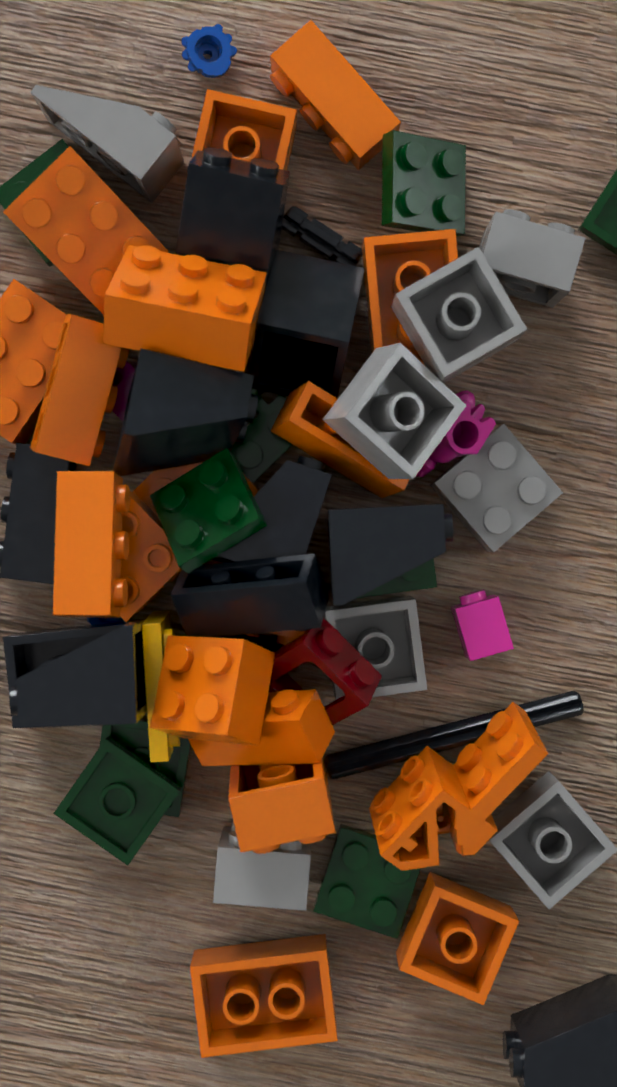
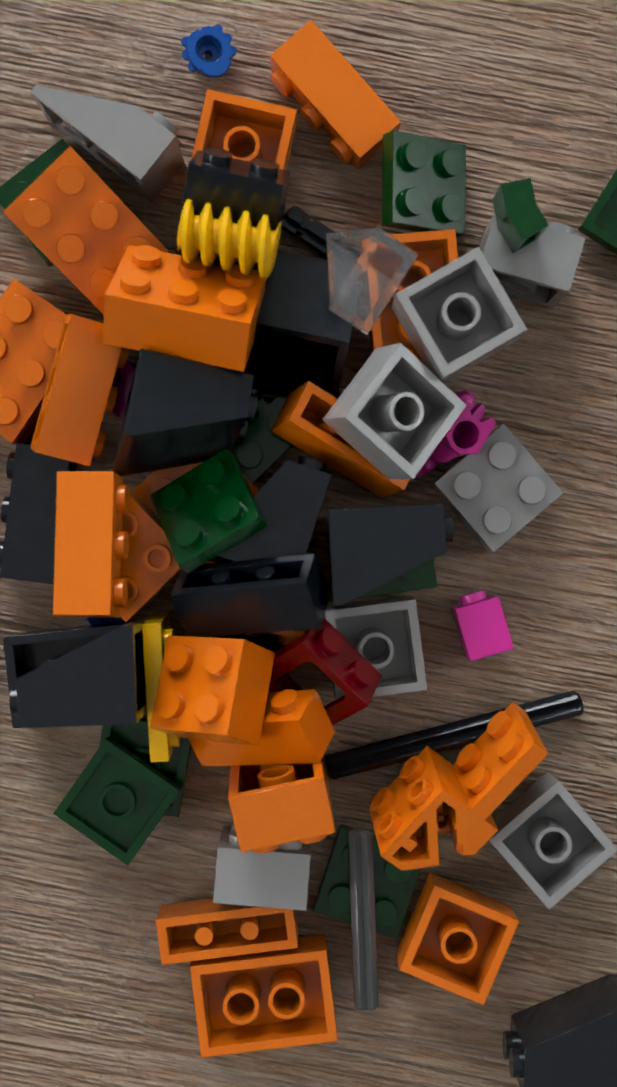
(216, 930): none -> orange brick
(227, 239): none -> yellow piece
(363, 919): none -> dark grey axle
(365, 274): none -> clear slope
(518, 214): none -> dark green piece

